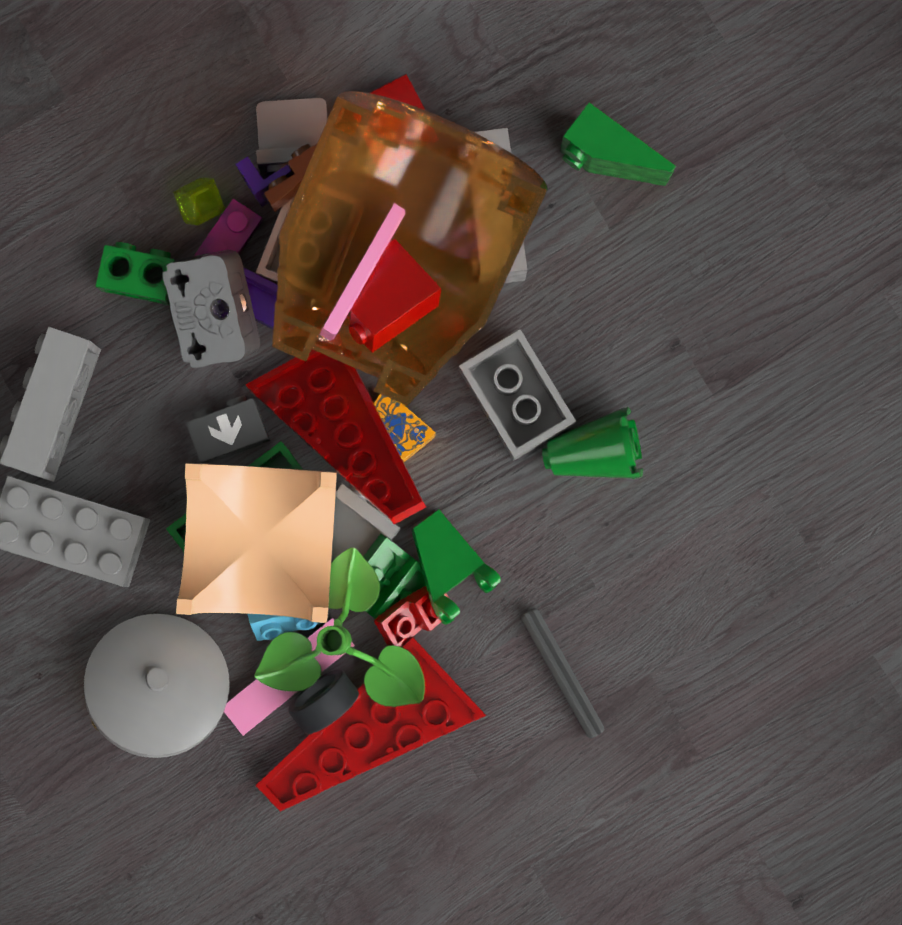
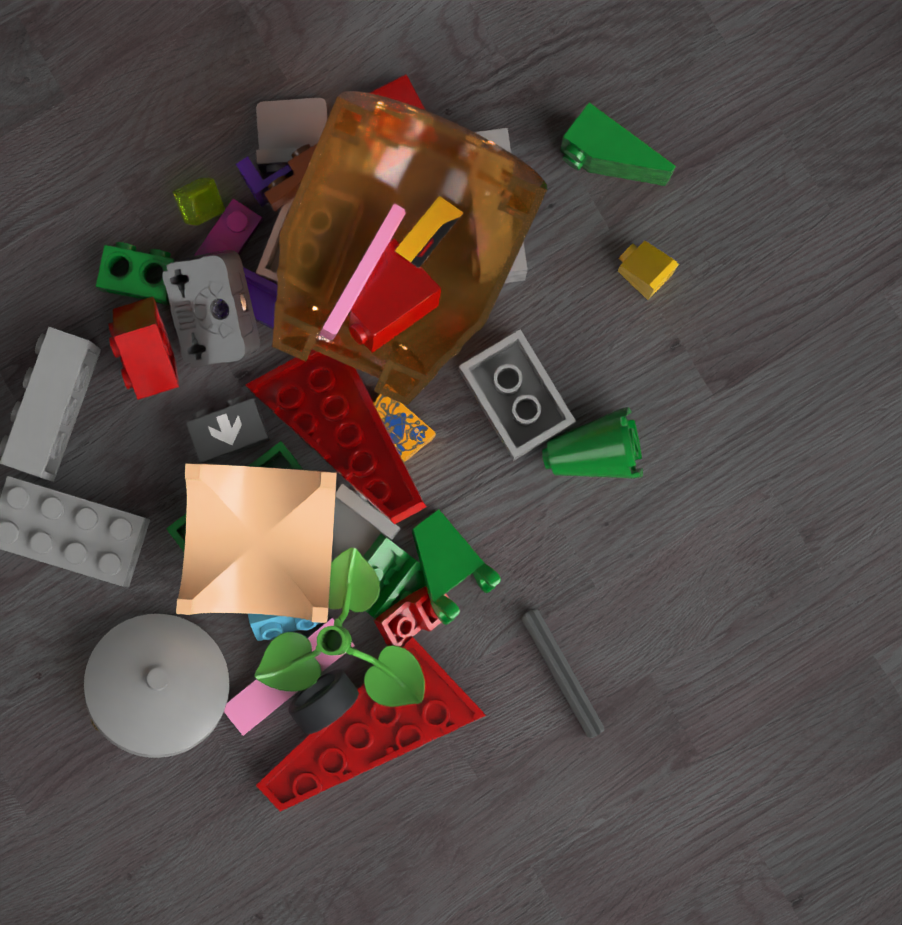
(143, 348): none -> red brick
(429, 231): none -> yellow sticker
(646, 268): none -> yellow slope

